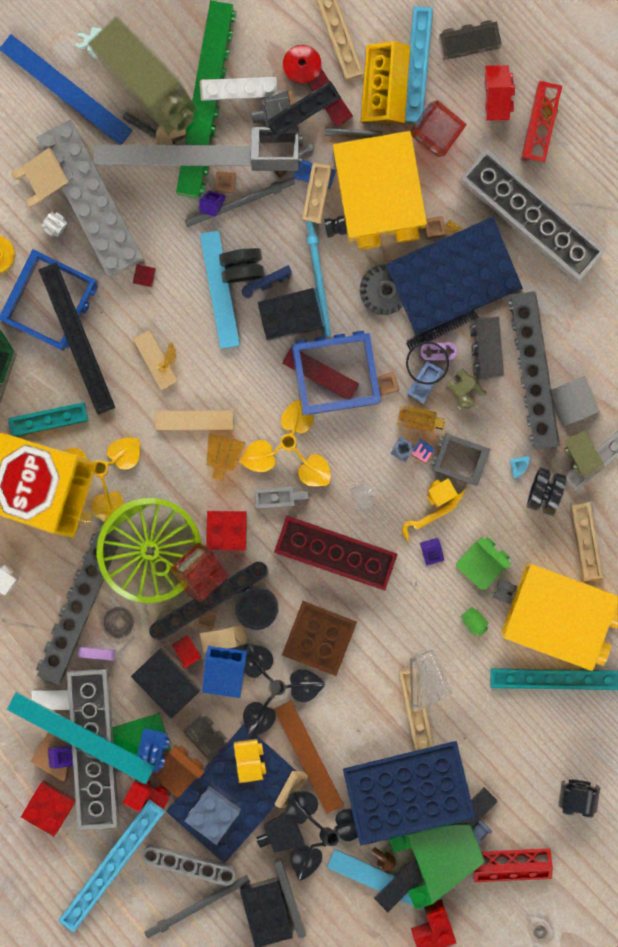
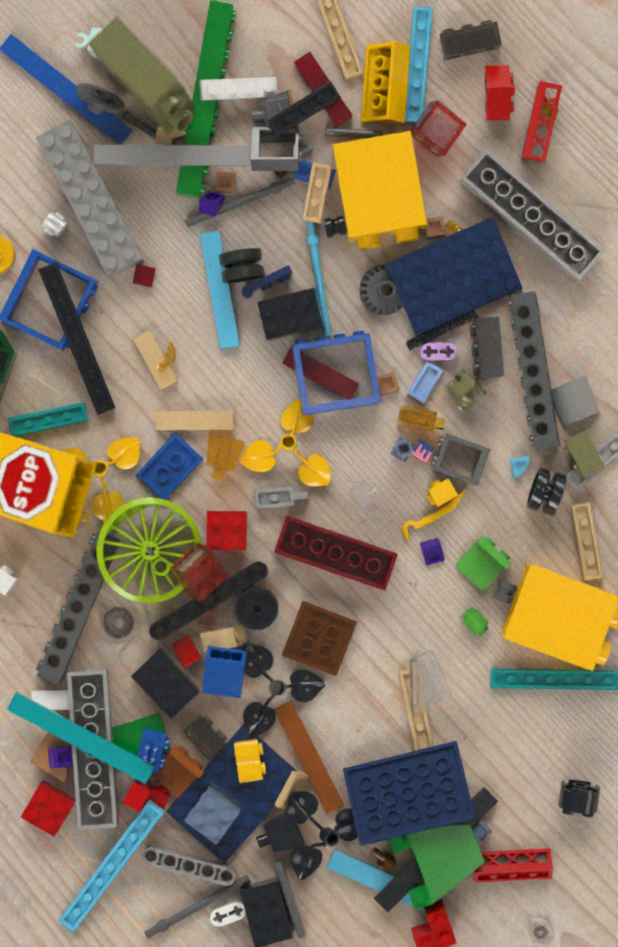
(44, 175): tan flag -> none
(96, 653): lavender beam -> none
(99, 99): none -> dark grey gear
(169, 466): none -> blue tile
(229, 918): none -> white beam
(305, 73): red dish -> none
(446, 370): black tyre -> none

